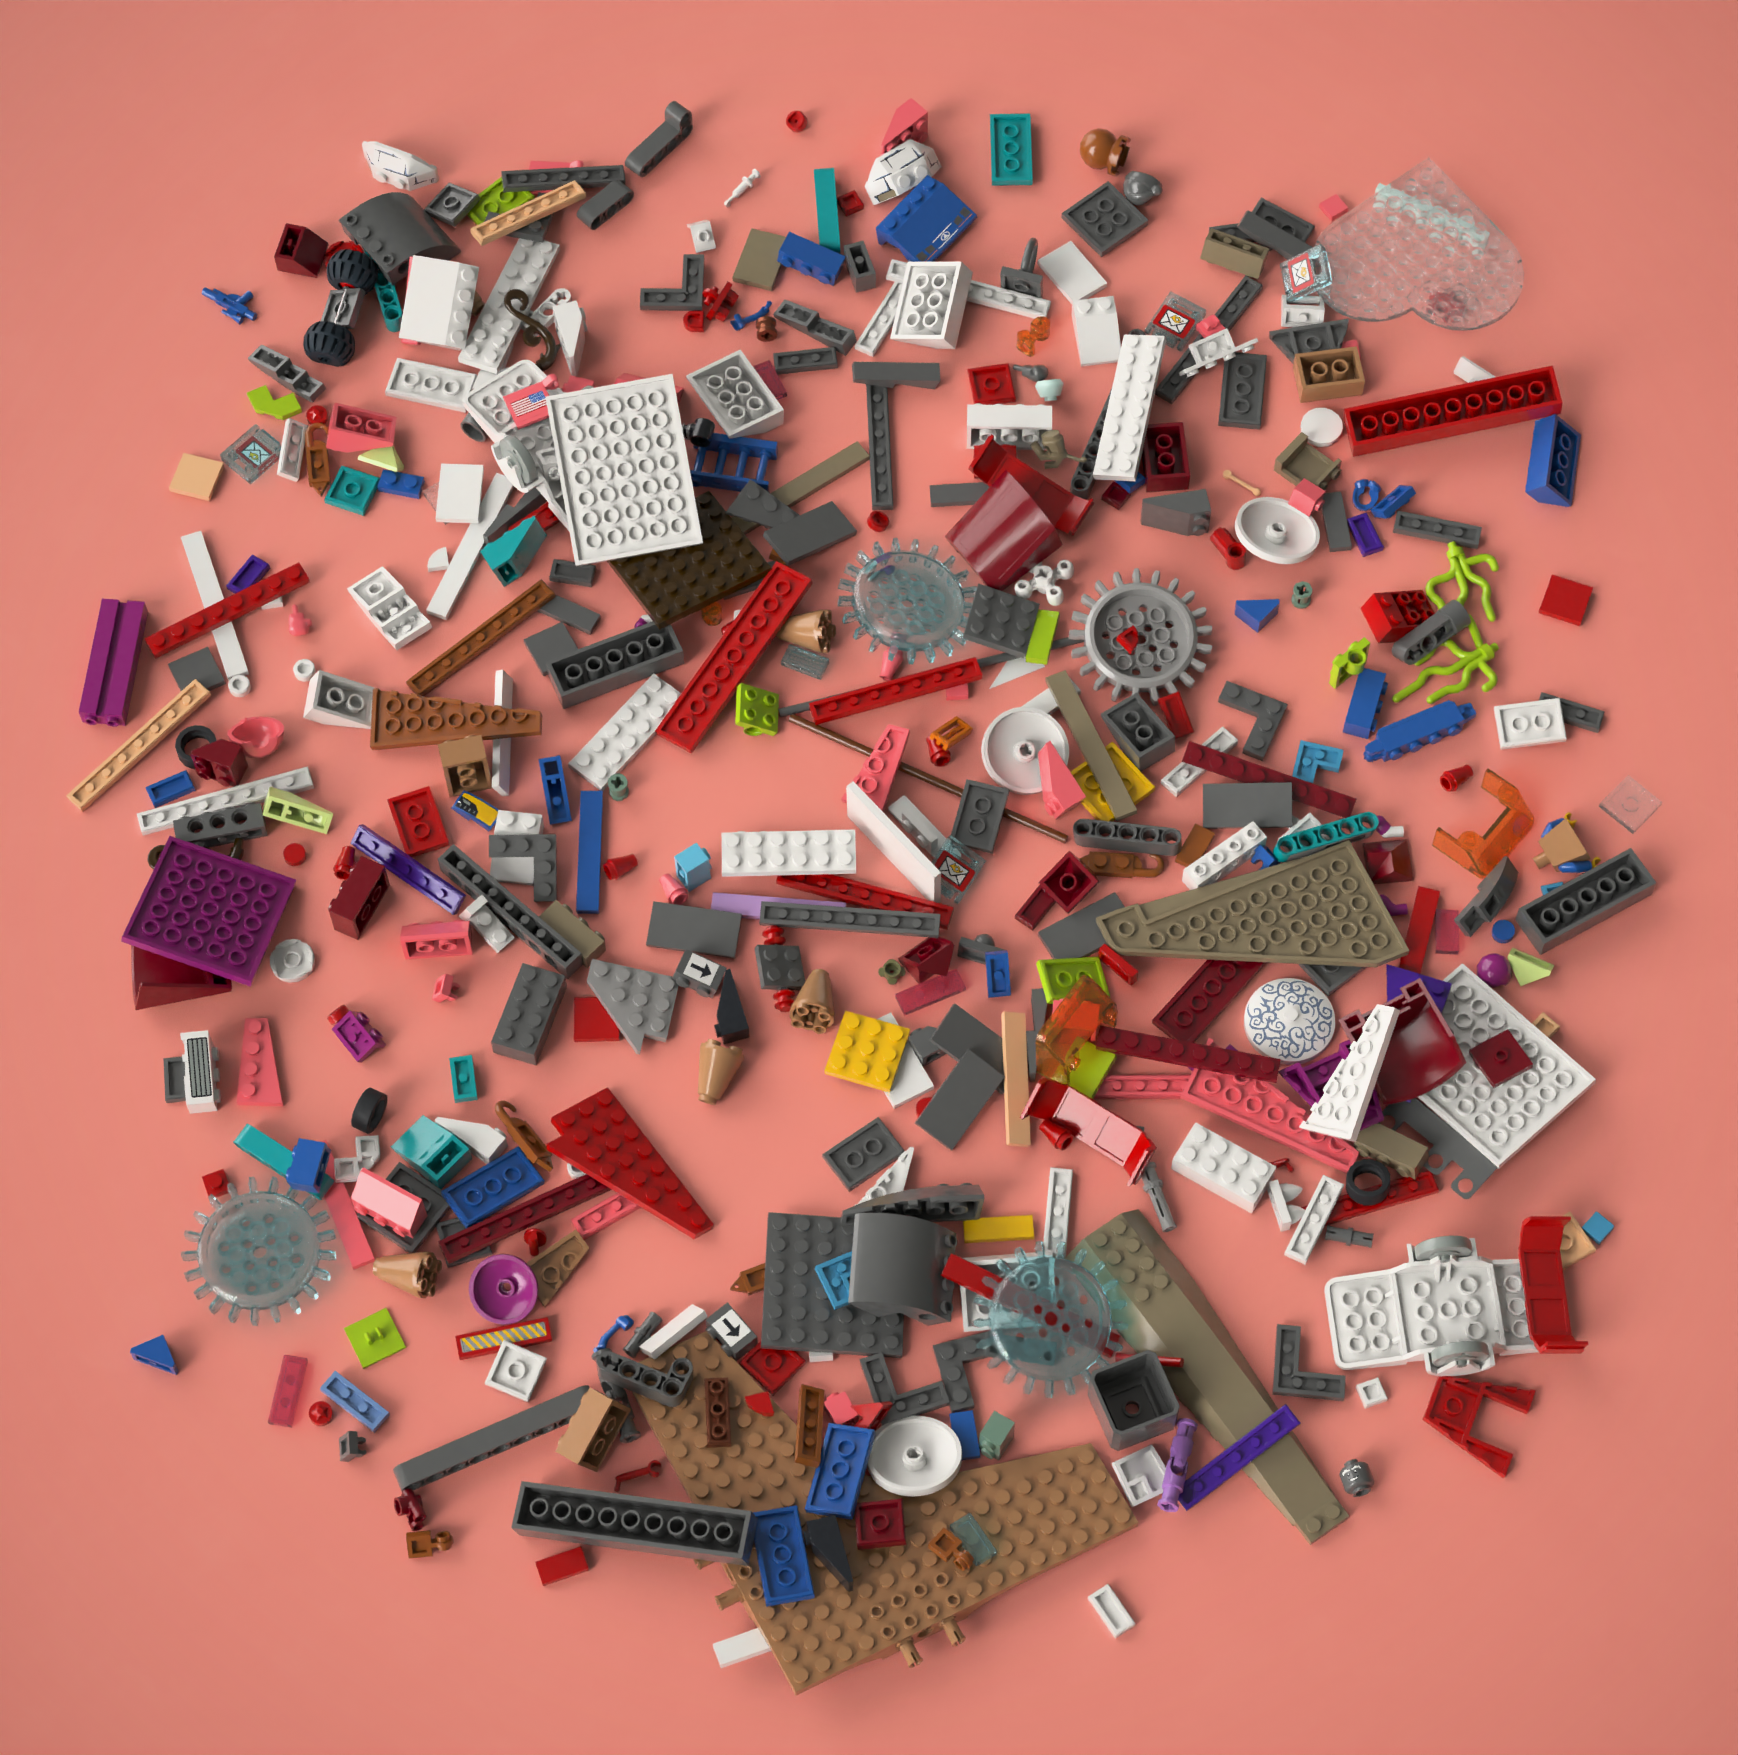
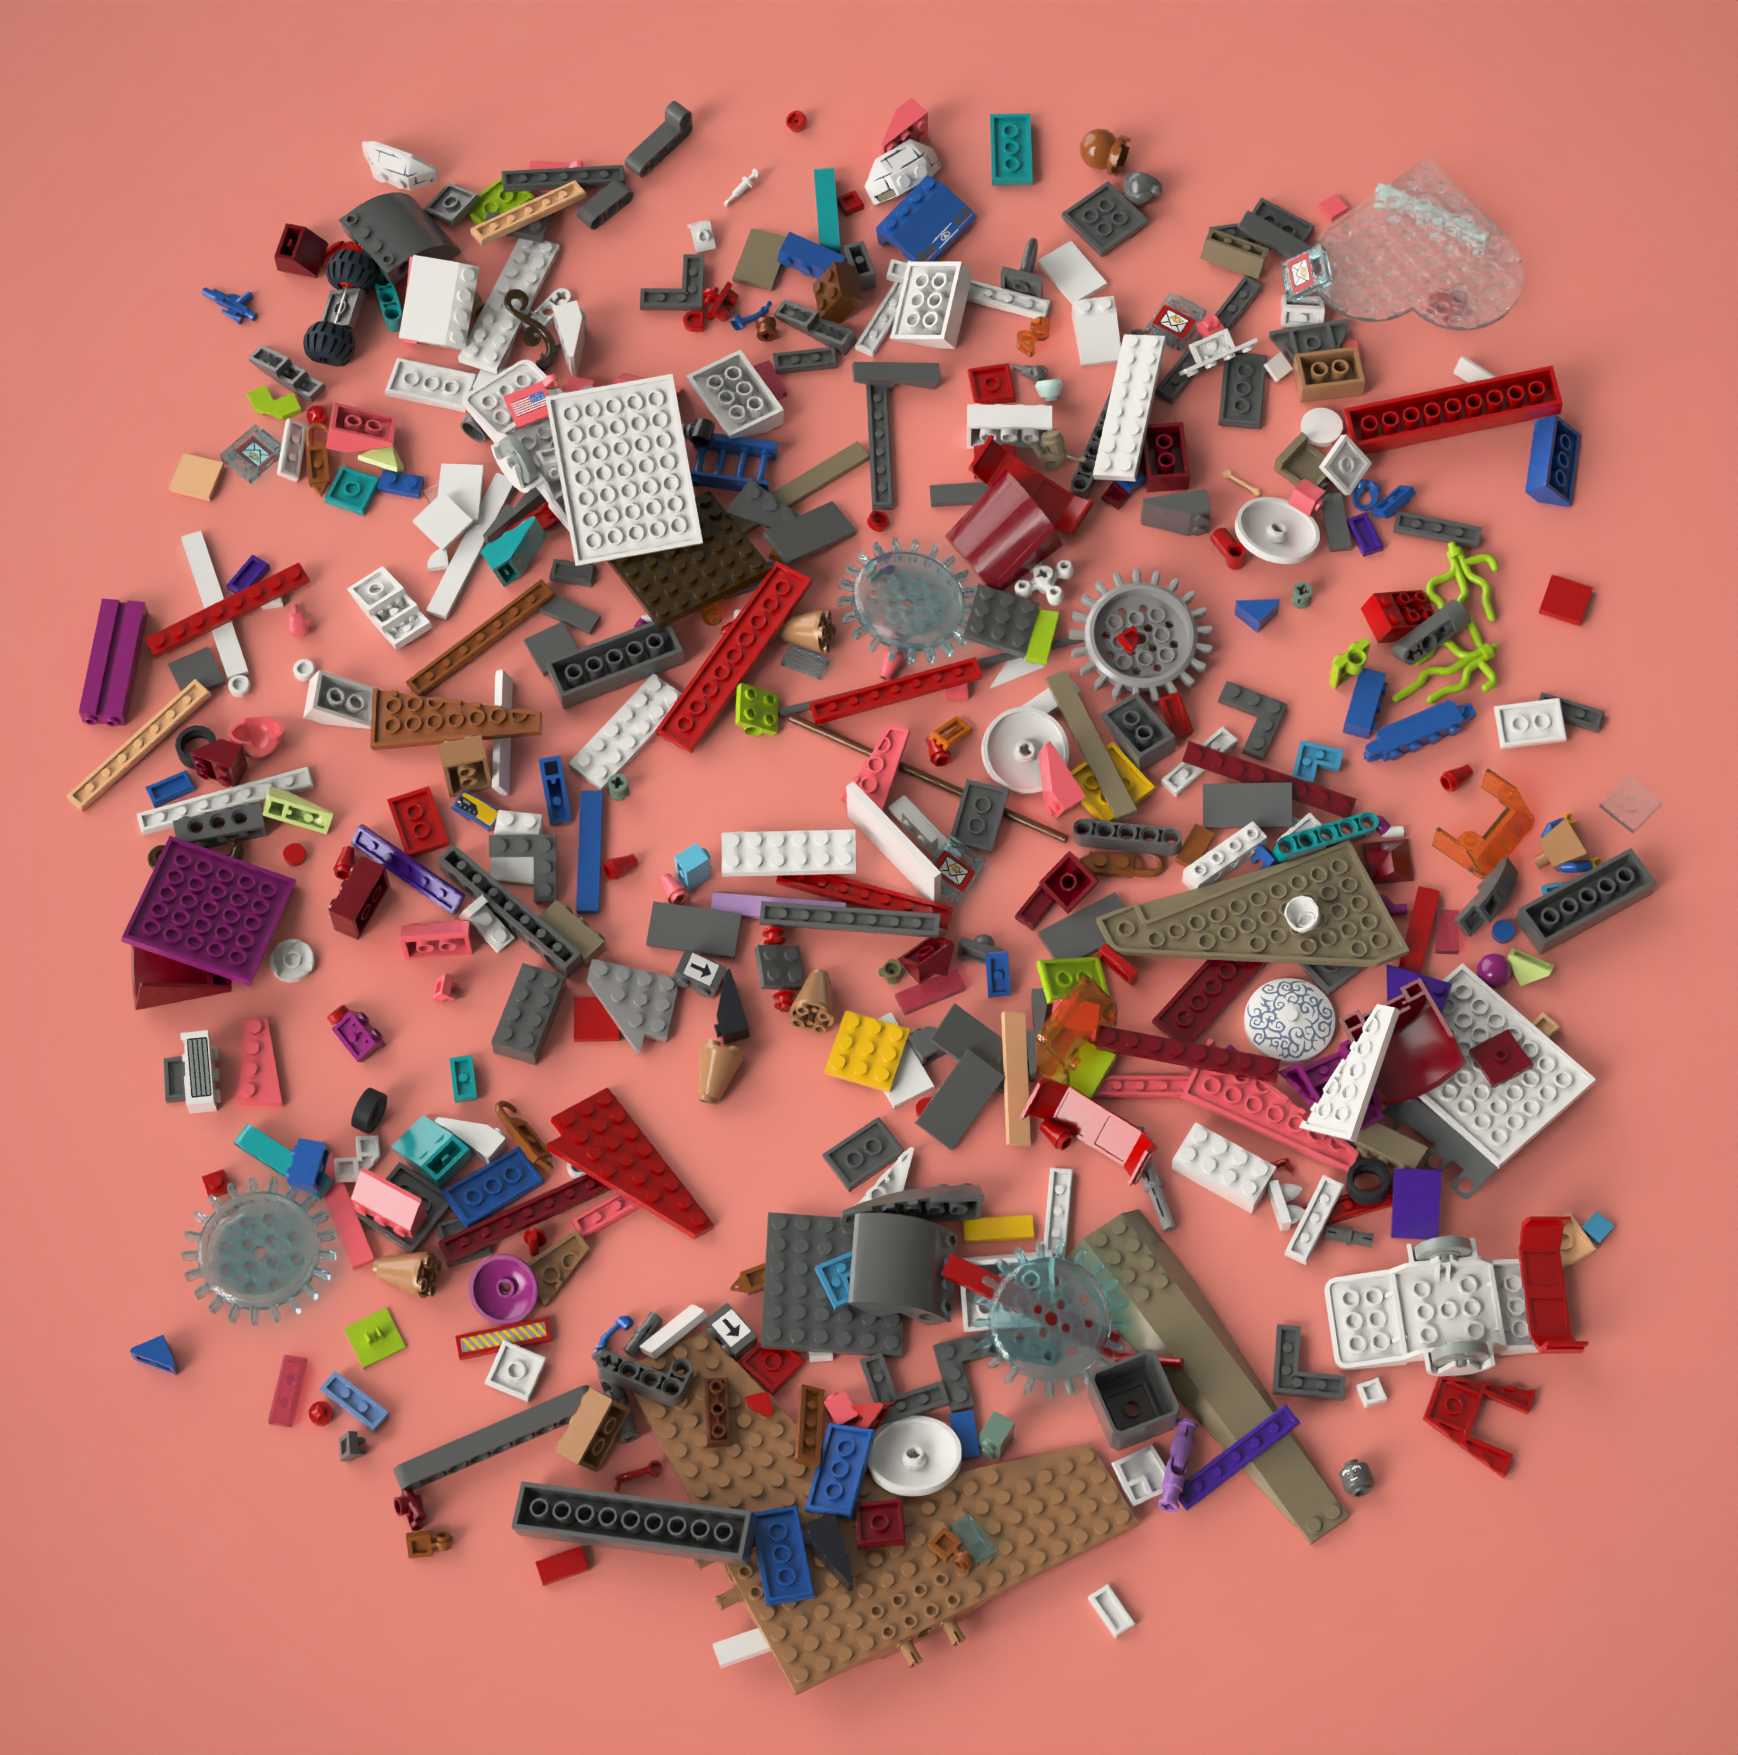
(442, 521): none -> white tile
(837, 292): none -> reddish brown brick
(1278, 367): none -> white tile
(1302, 914): none -> white hair
(1345, 465): none -> white plate
(1415, 1203): none -> dark purple tile

